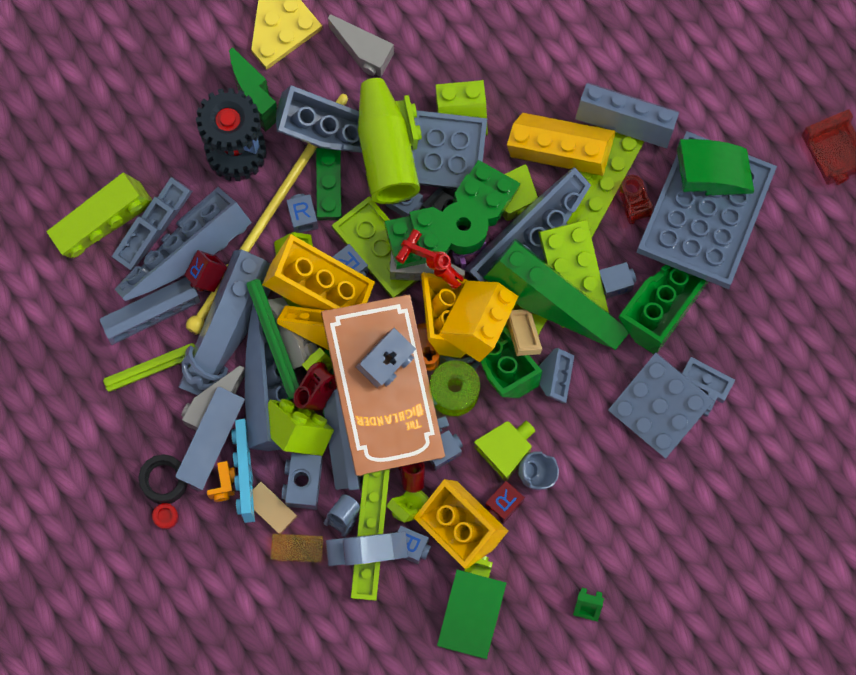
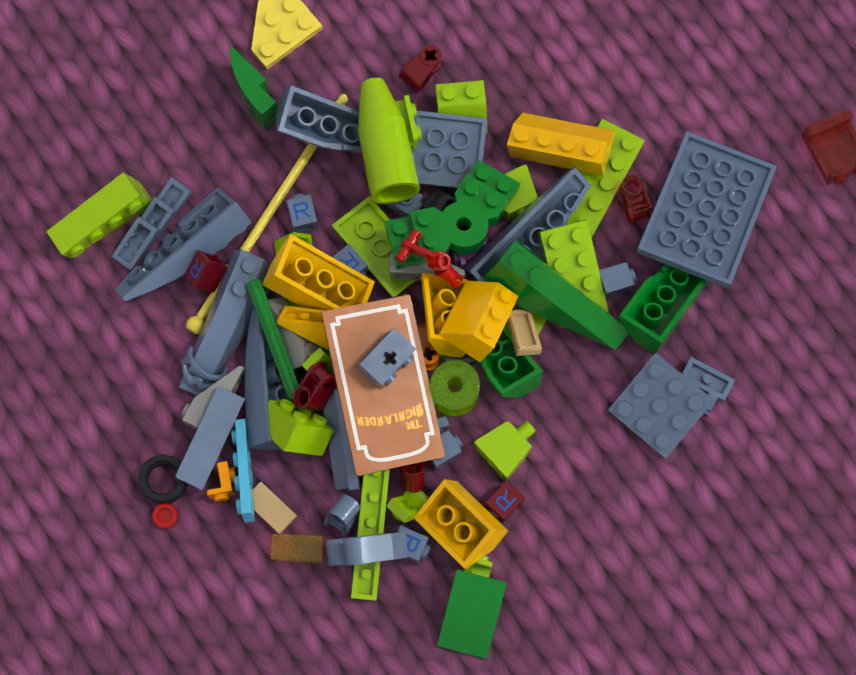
(145, 369): lime axle -> none
(149, 310): sand blue panel -> none
(231, 134): black plate -> none
(306, 496): sand blue brick -> none
(328, 184): green plate -> none
(365, 48): light grey slope -> none
(419, 71): none -> dark red piece
(538, 471): sand blue hair -> none
(557, 374): sand blue slope -> none
(588, 606): green tile -> none
(627, 115): sand blue slope -> none
(714, 167): green slope -> none

